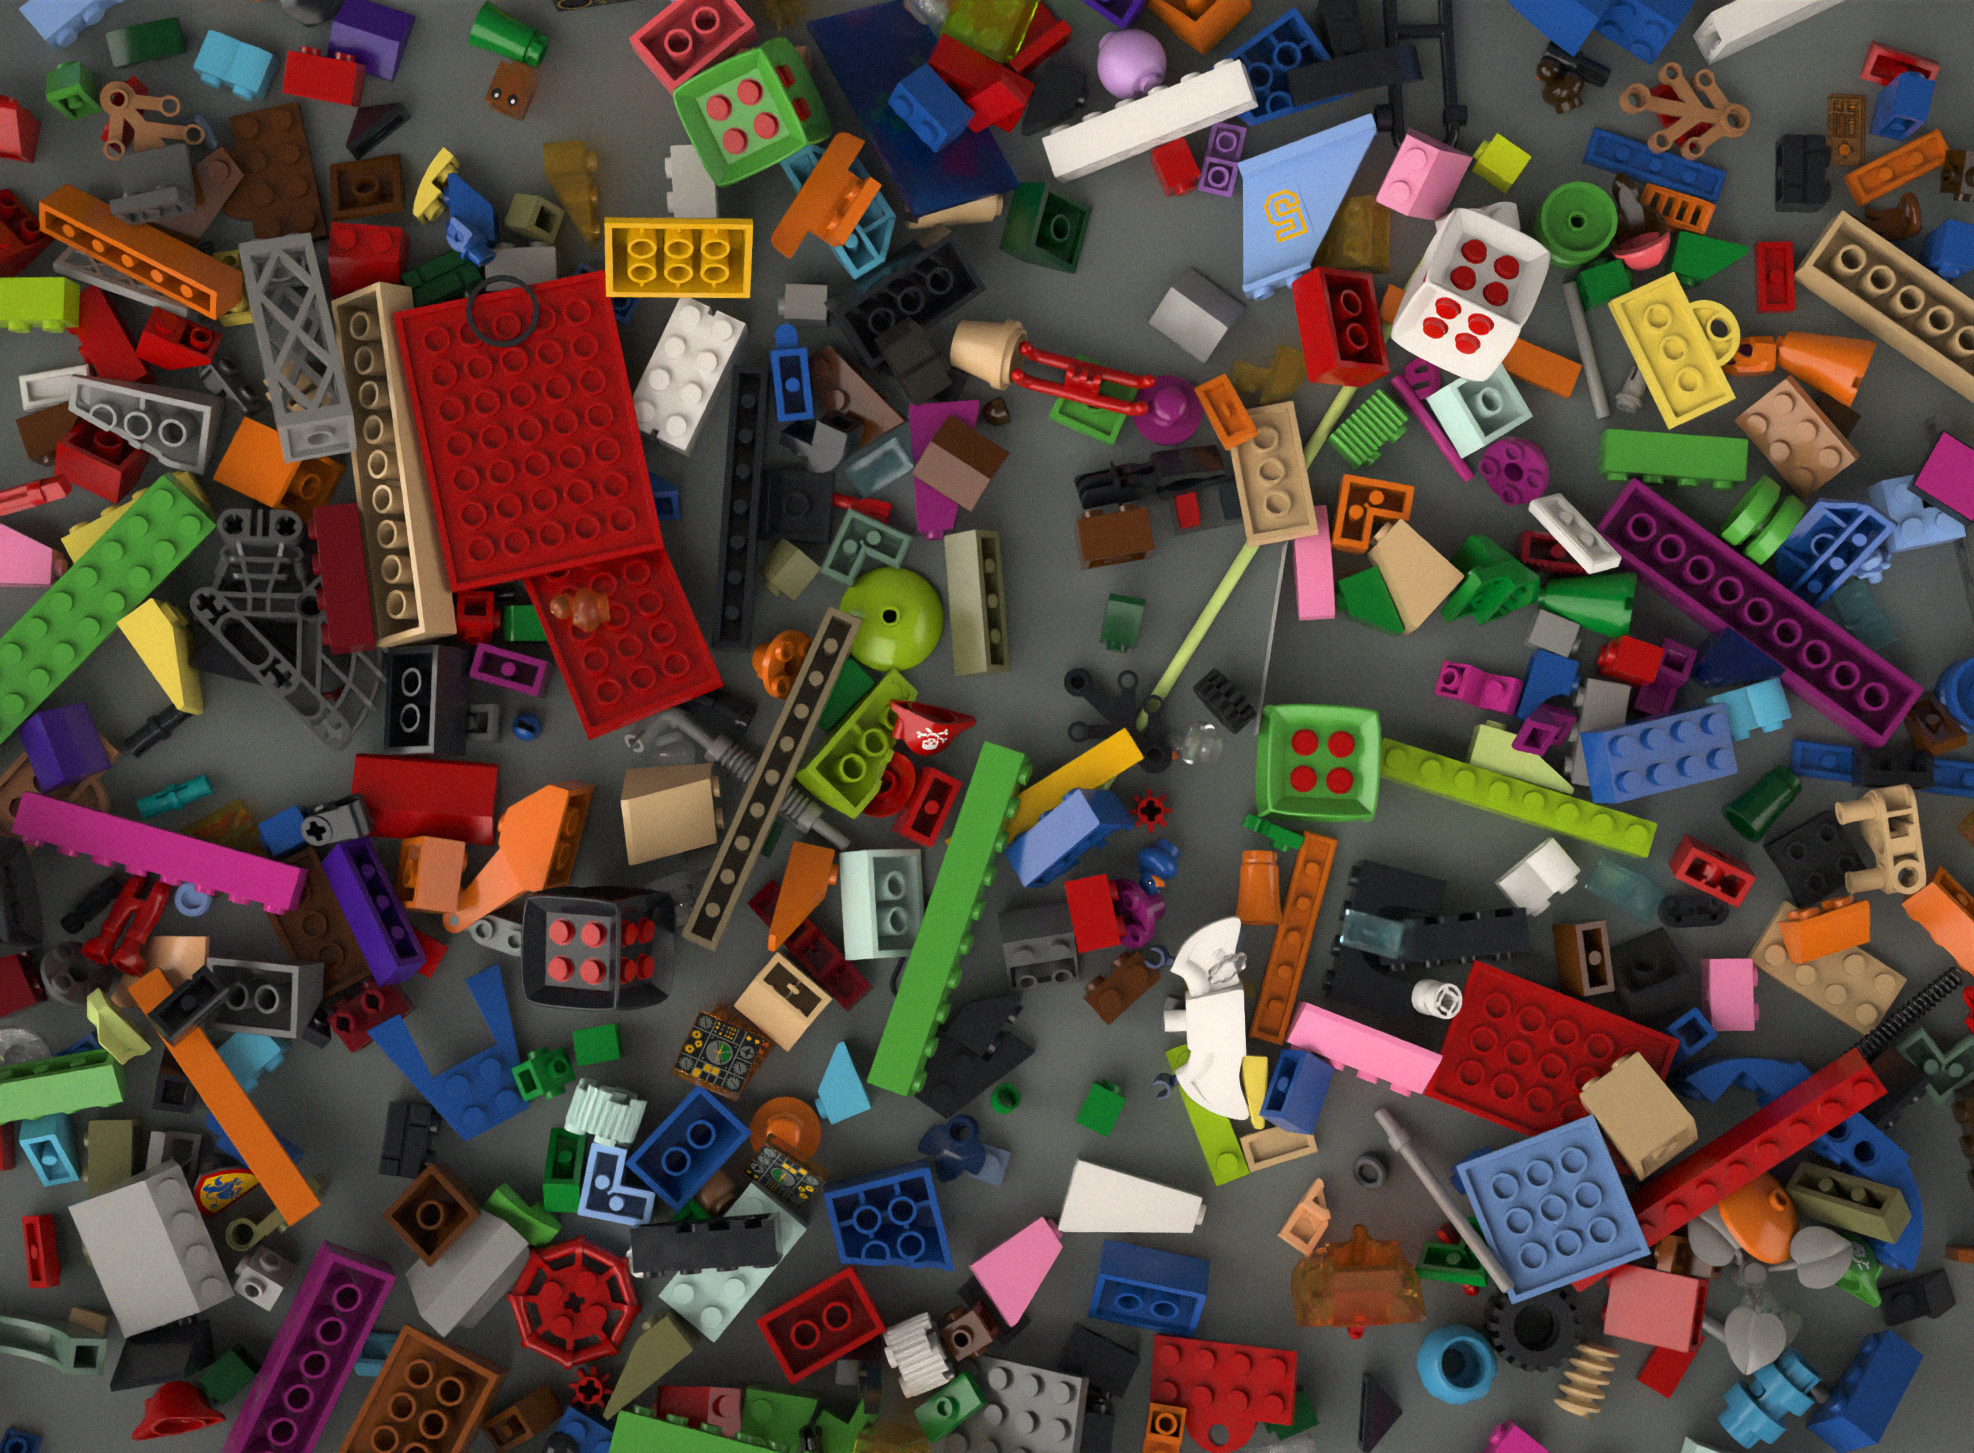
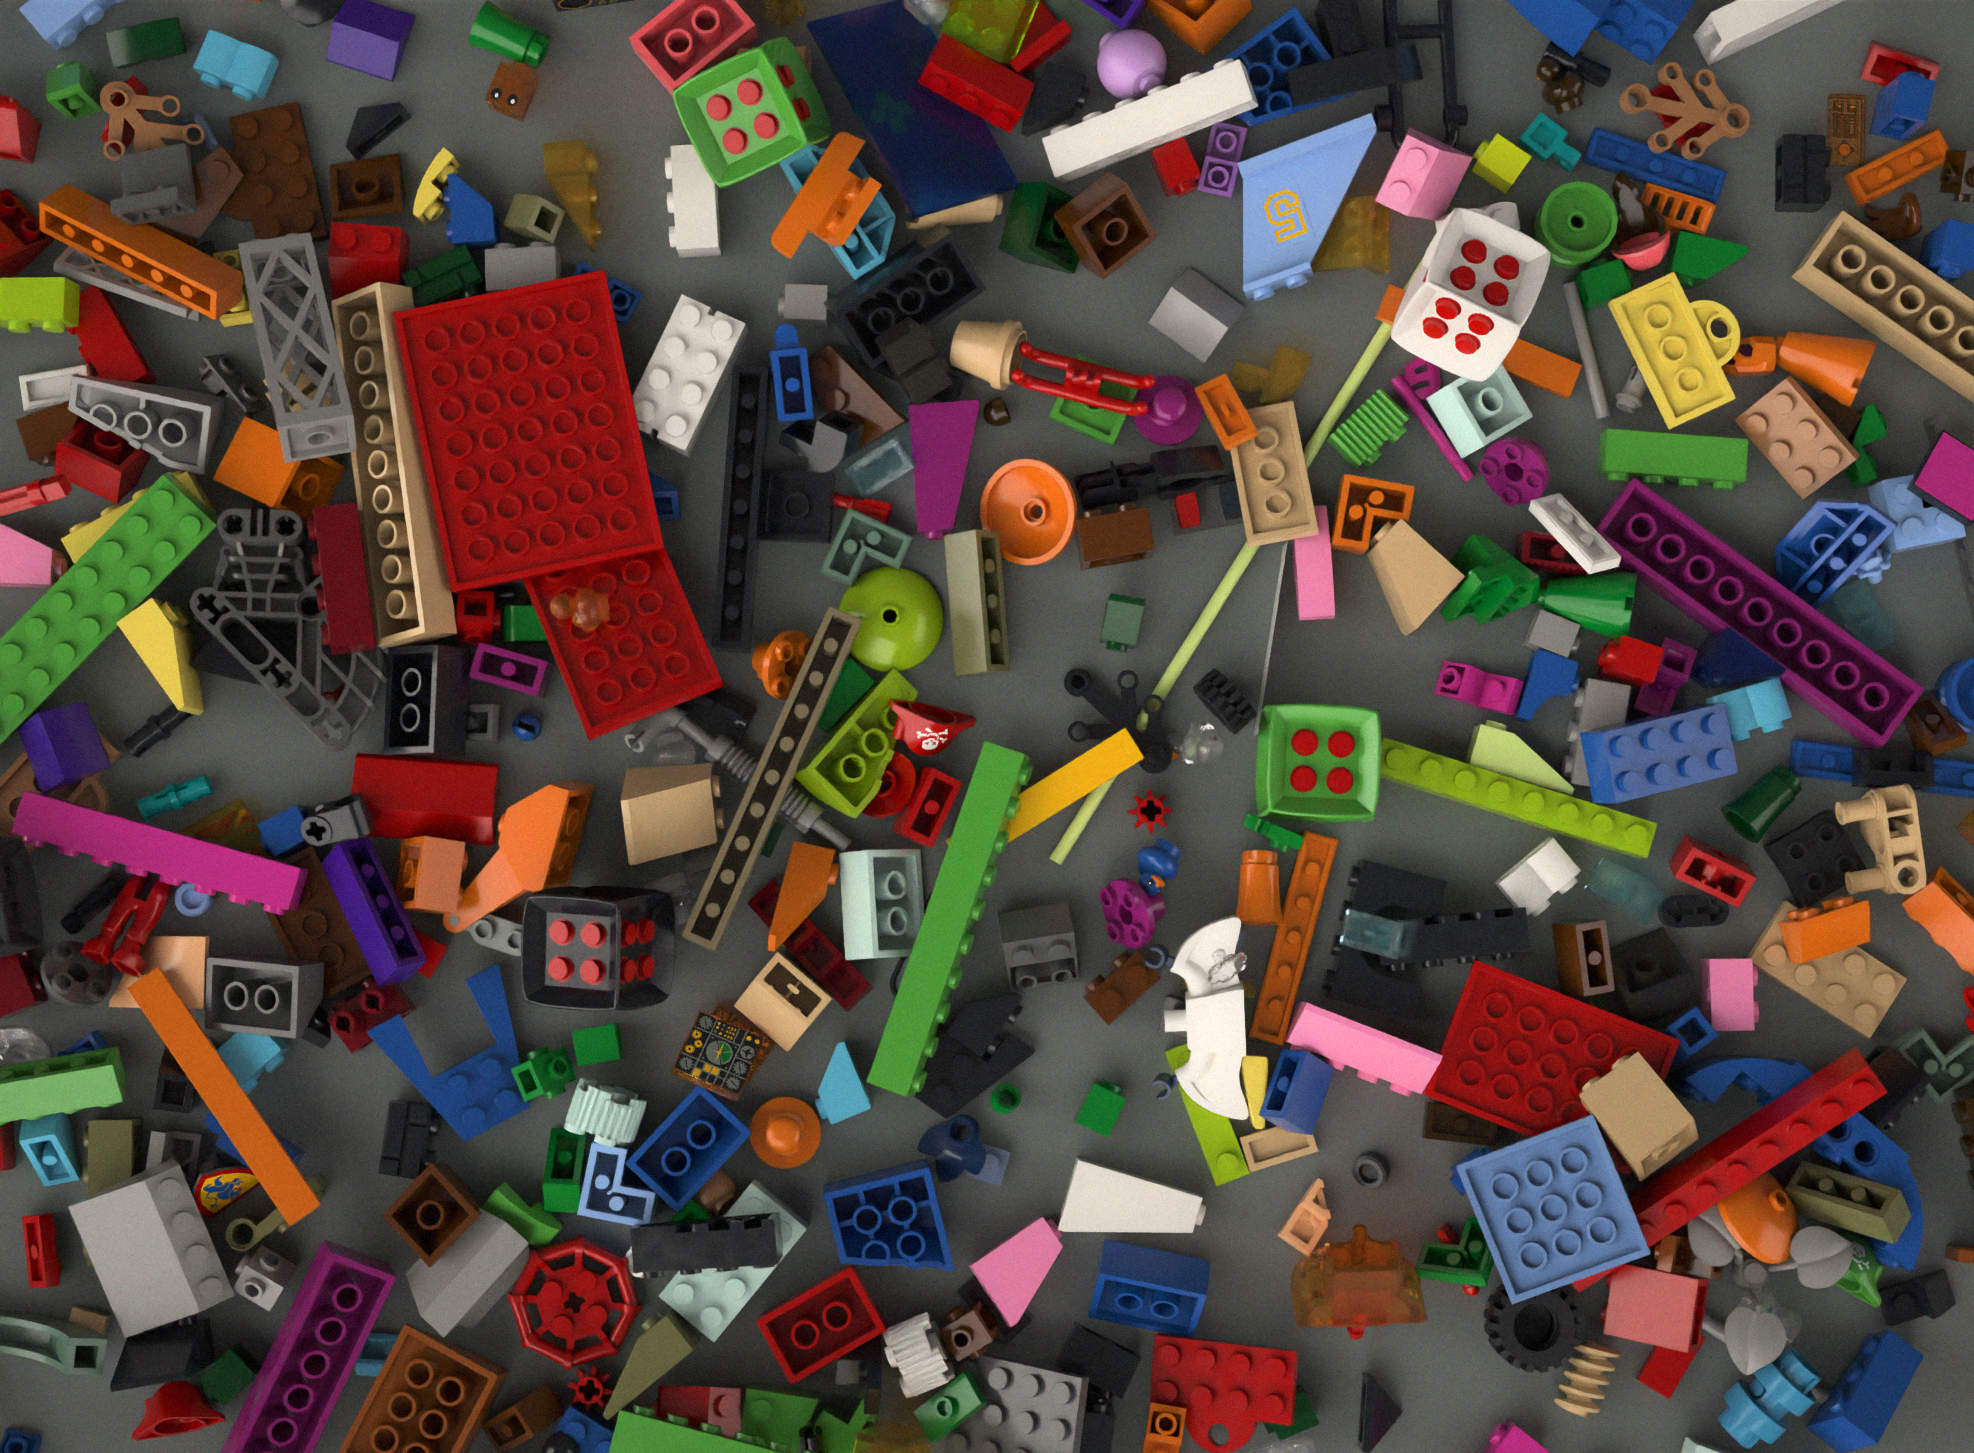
(115, 1028): yellowish green slope -> none
(176, 342): red slope -> none
(188, 1006): black brick -> none
(324, 78): red piece -> none
(468, 241): blue piece -> none
(490, 280): black piece -> none
(678, 257): yellow slope -> none
(786, 1171): tile -> none
(787, 570): olive brick -> none
(930, 108): blue brick -> none
(960, 463): reddish brown slope -> none
(993, 102): red tile -> none
(1011, 507): none -> orange dish
(1065, 834): wedge -> none
(1093, 912): red slope -> none
(1105, 225): none -> reddish brown brick
(1340, 327): red brick -> none
(1368, 601): green slope -> none
(1402, 1142): light grey bar -> none
(1437, 998): white wheel -> none
(1456, 1125): none -> dark brown plate
(1476, 1368): dark azure piece -> none
(1544, 727): magenta slope -> none
(1546, 139): none -> teal plate
(1761, 521): bright green wheel -> none
(1774, 277): red plate -> none
(1867, 430): none -> green slope
(1929, 1000): black piece -> none

